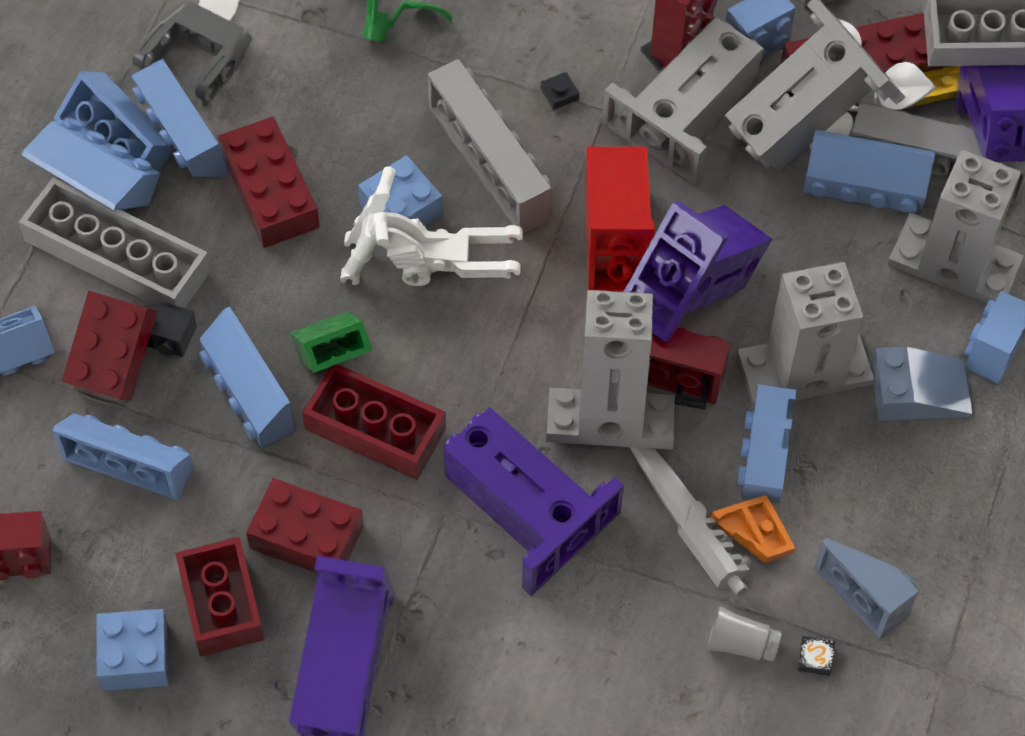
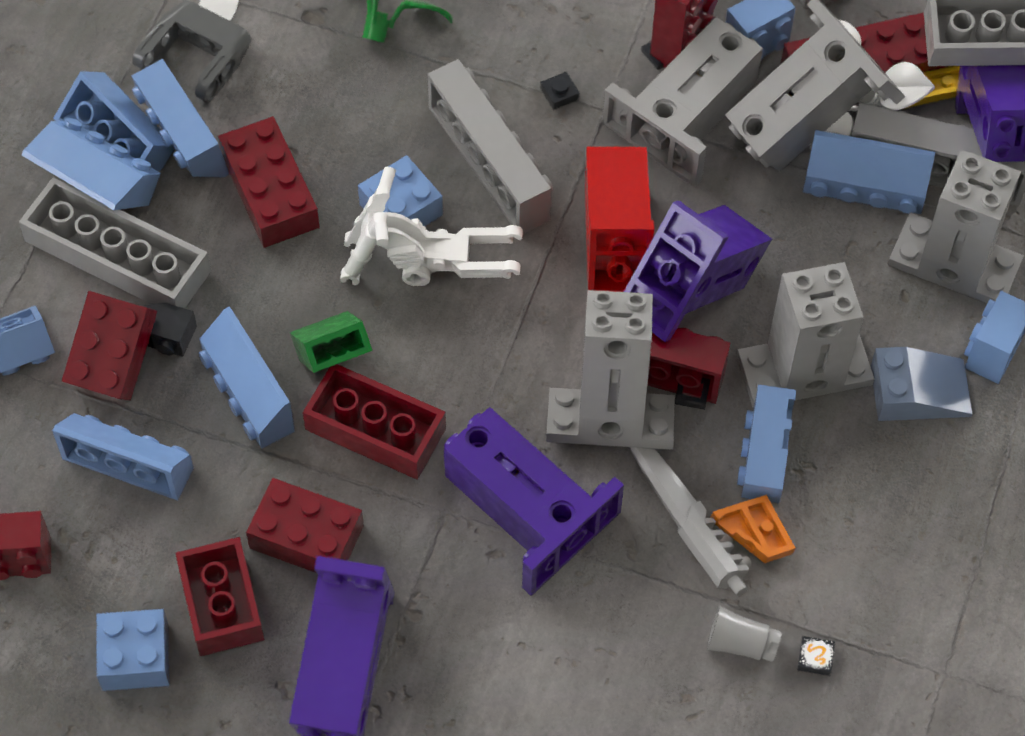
(867, 585): sand blue slope -> none

